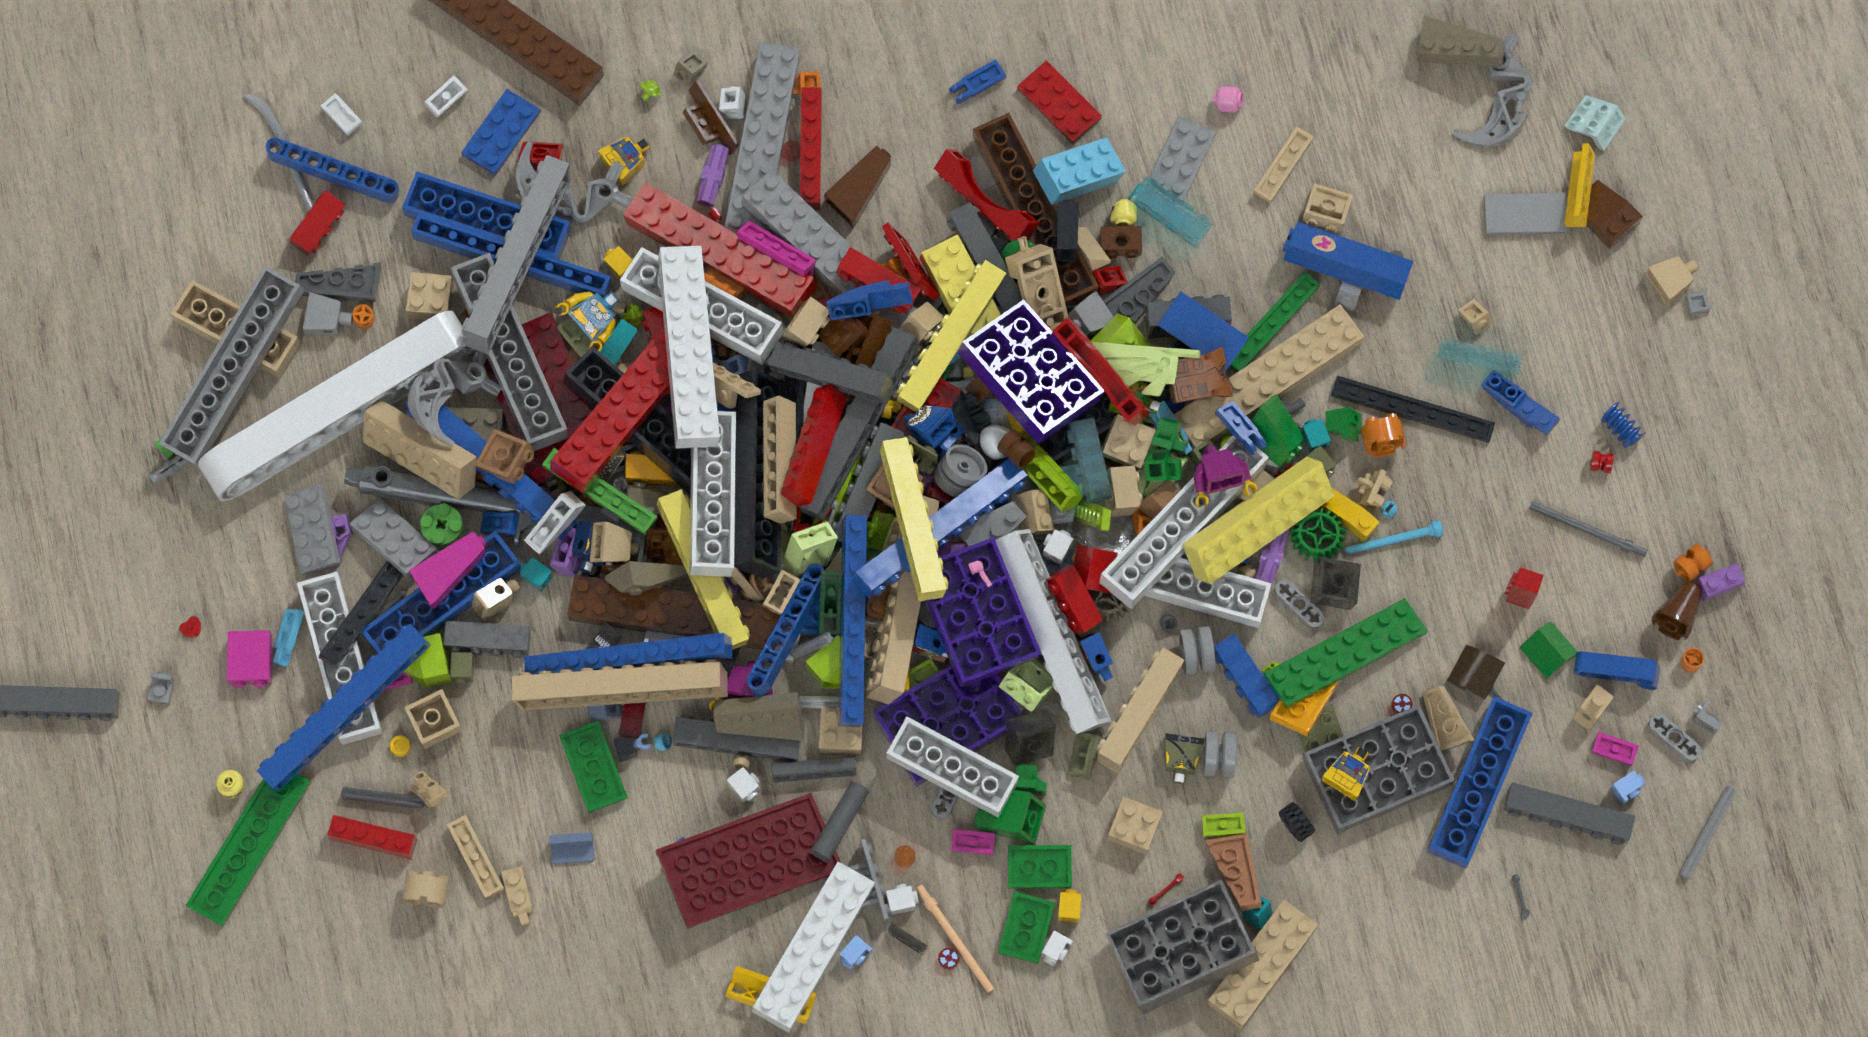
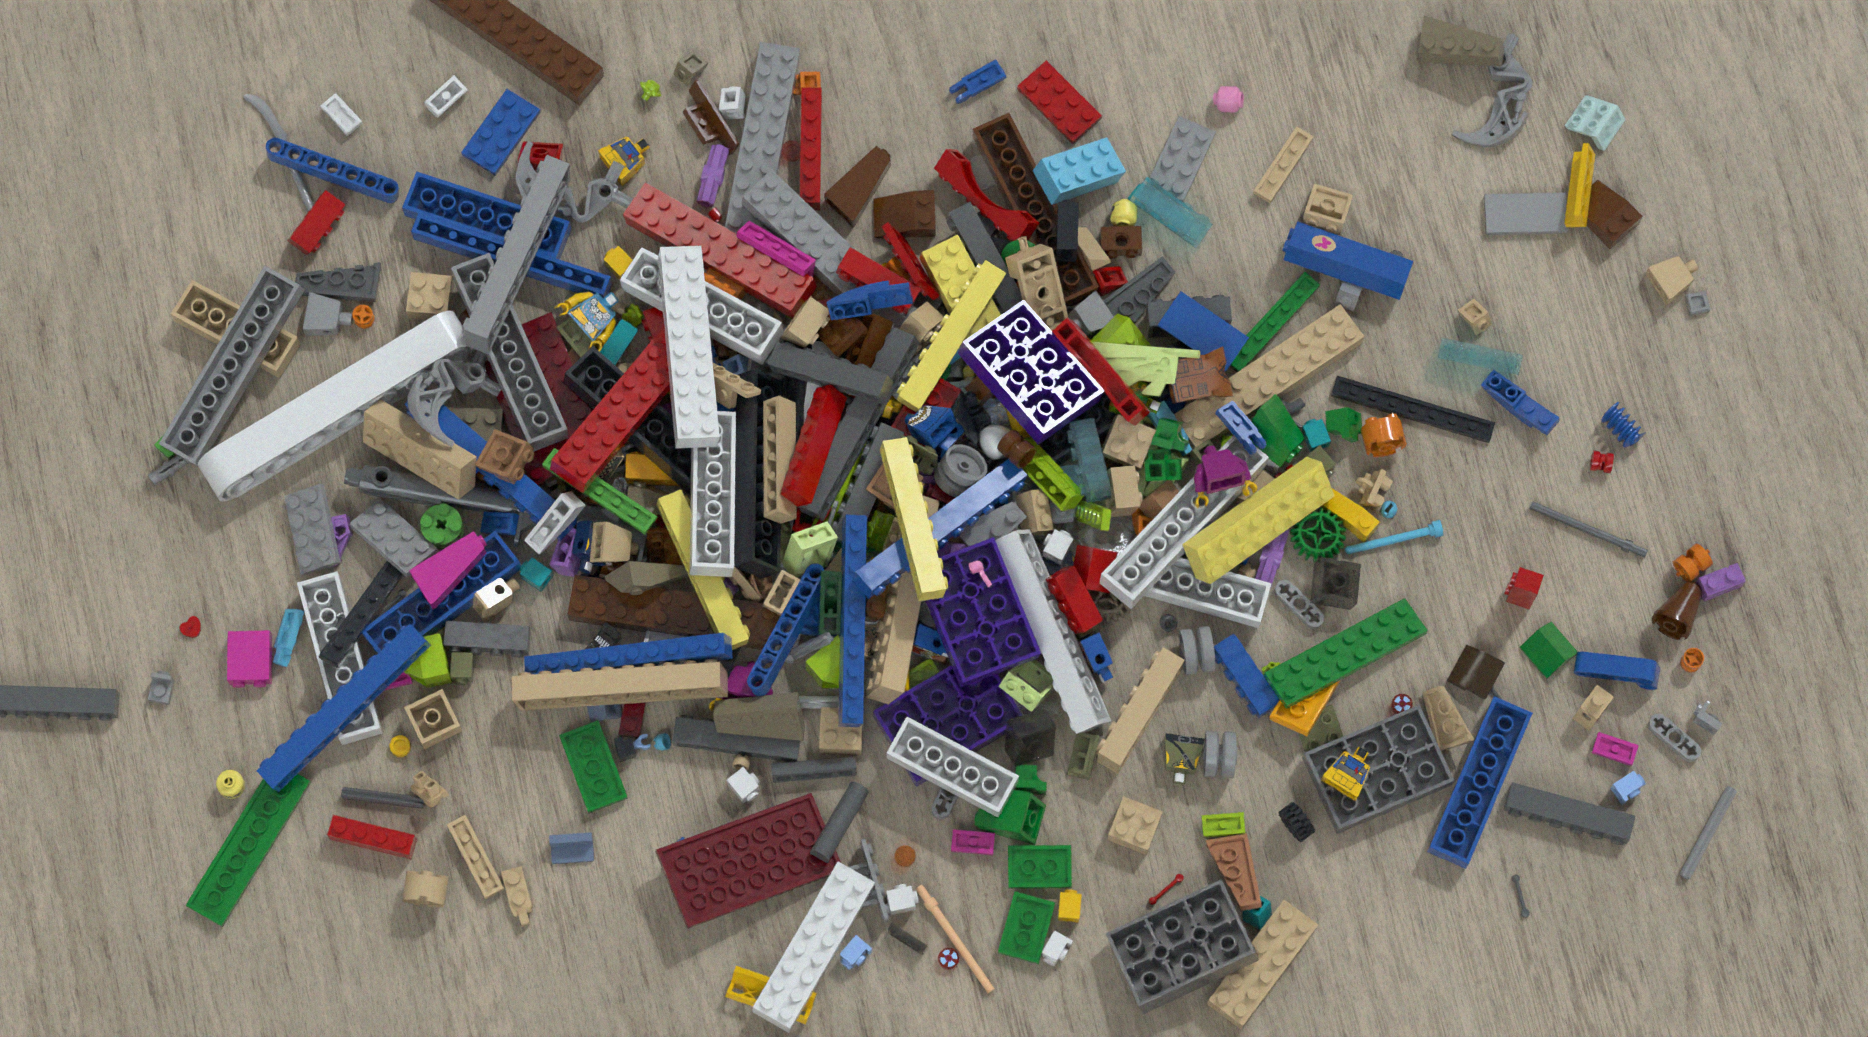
(908, 212): none -> reddish brown slope

